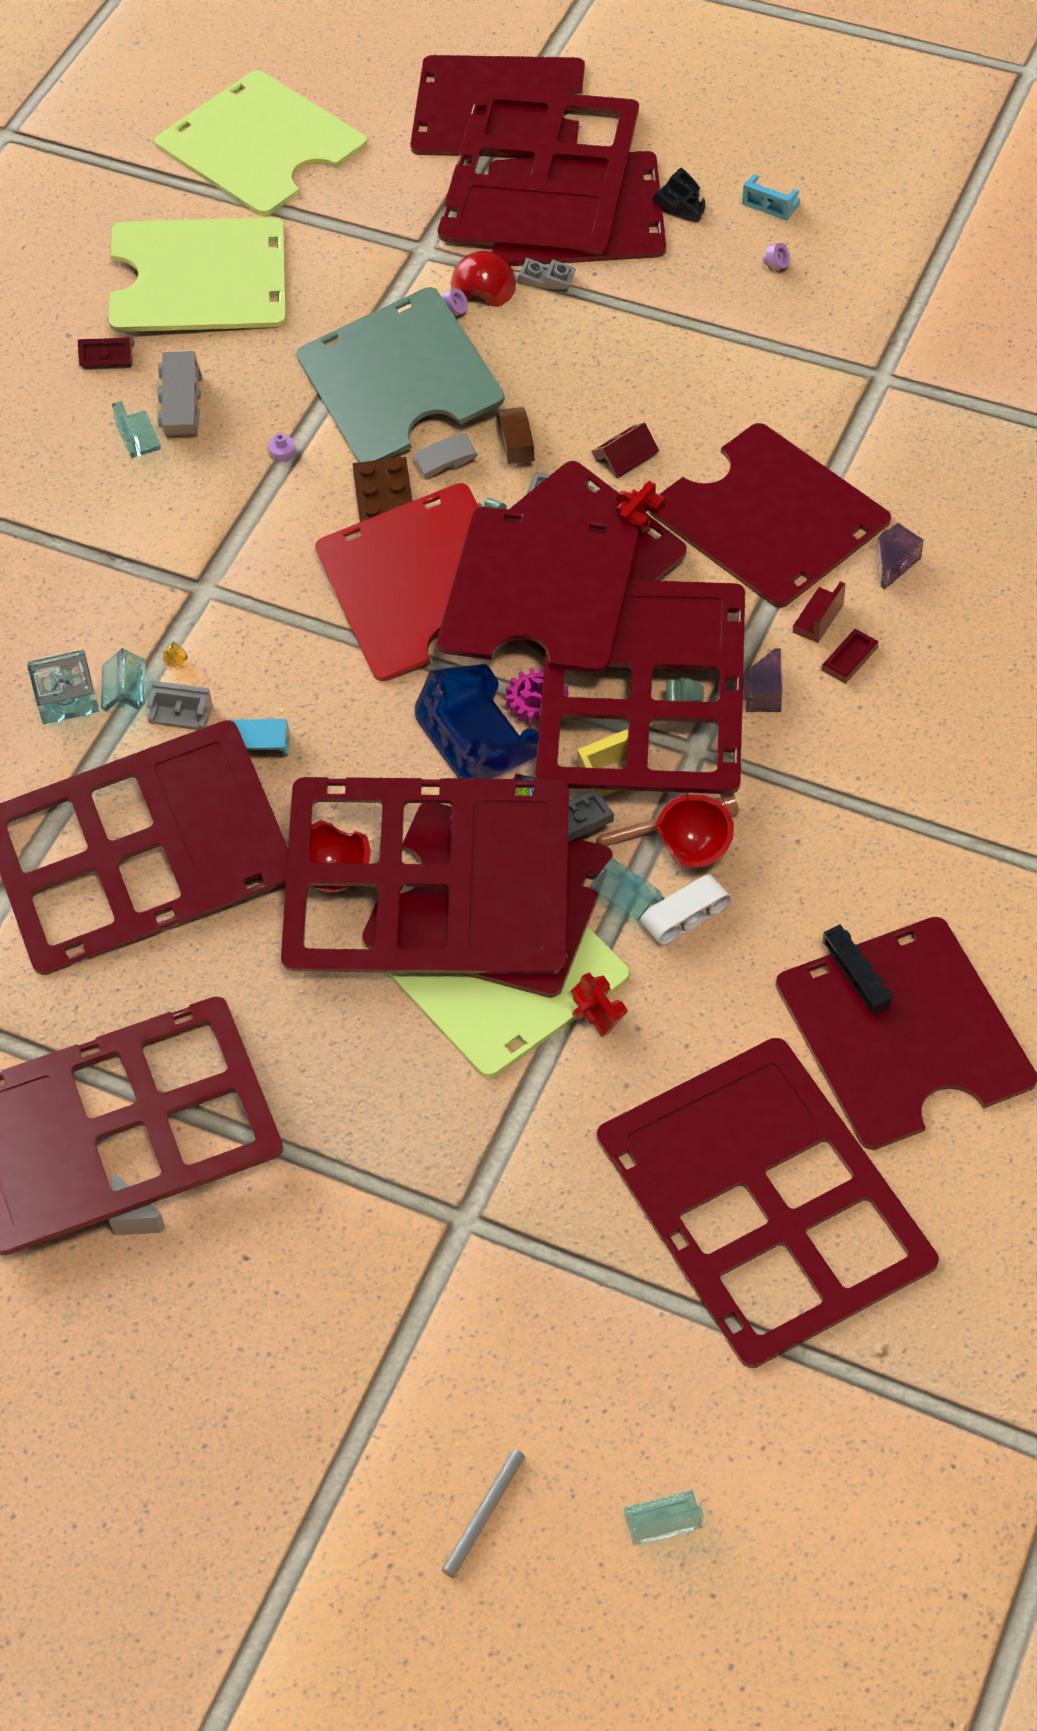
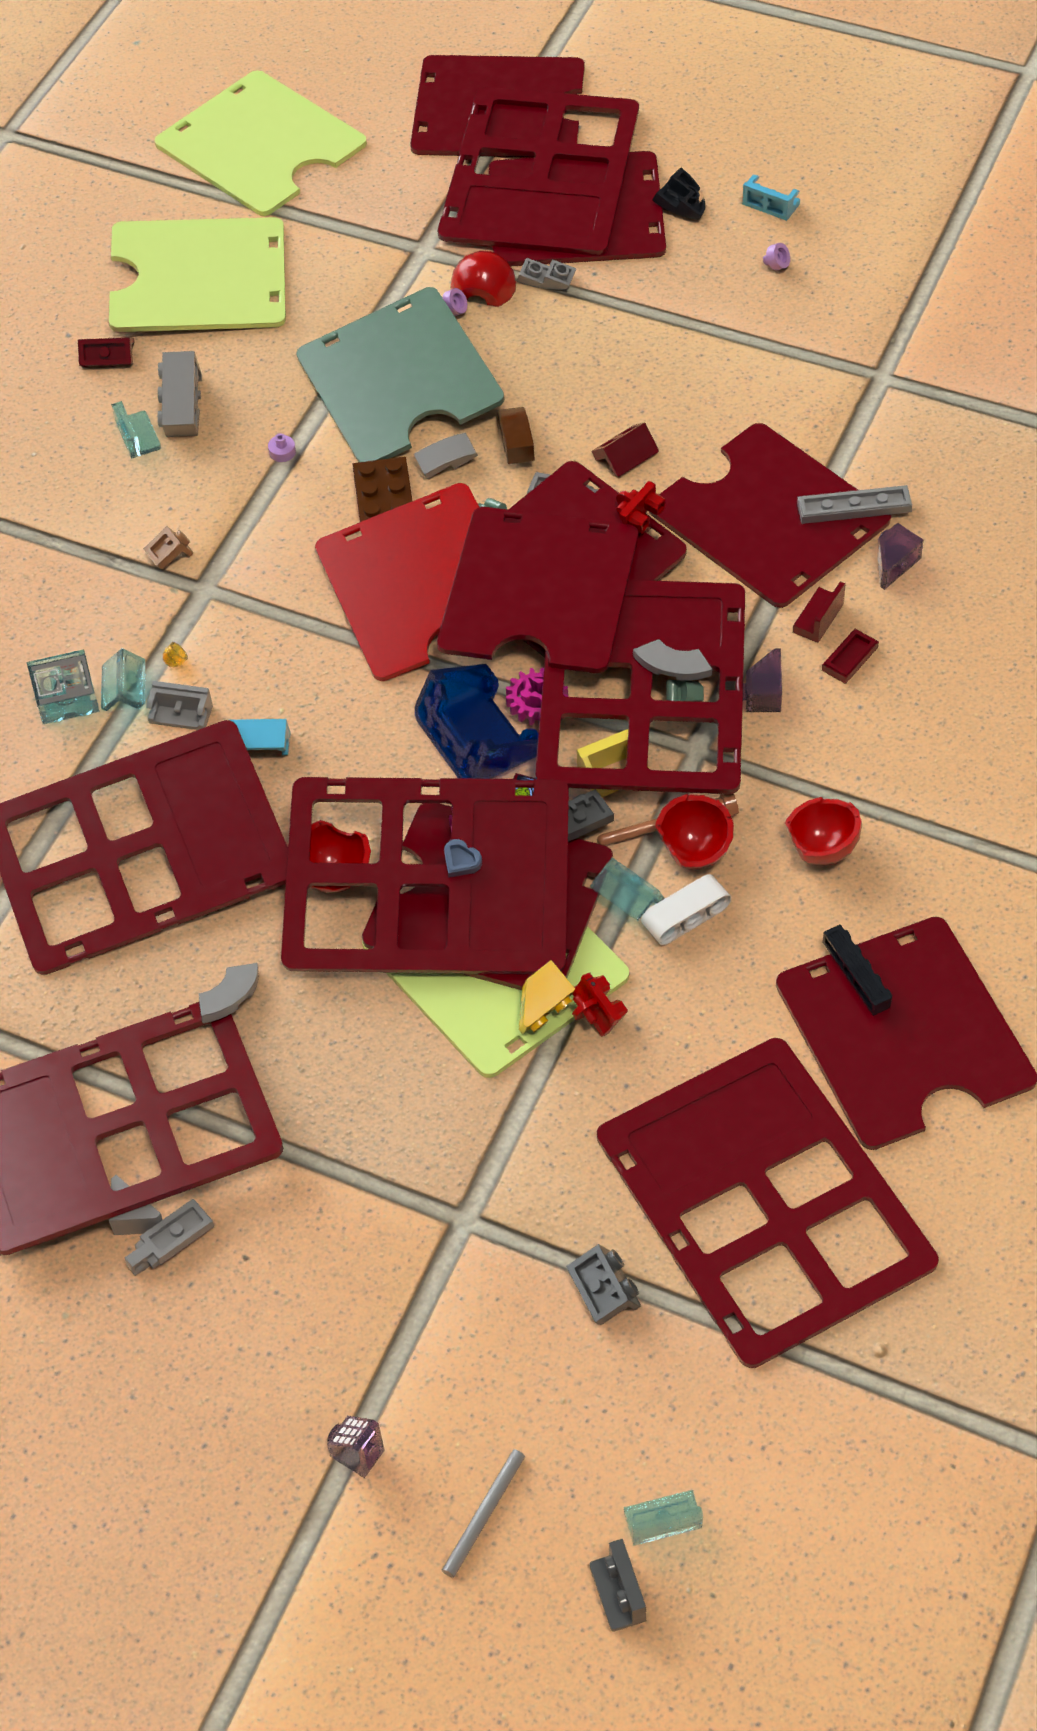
(167, 547): none -> medium nougat bracket
(169, 1237): none -> light grey hinge
(233, 990): none -> light grey tile
(356, 1444): none -> slope
(461, 859): none -> sand blue tile
(542, 994): none -> yellow slope
(603, 1283): none -> dark grey bracket
(618, 1588): none -> dark grey bracket
(671, 662): none -> light grey tile
(824, 830): none -> red cylinder
(854, 504): none -> light grey tile

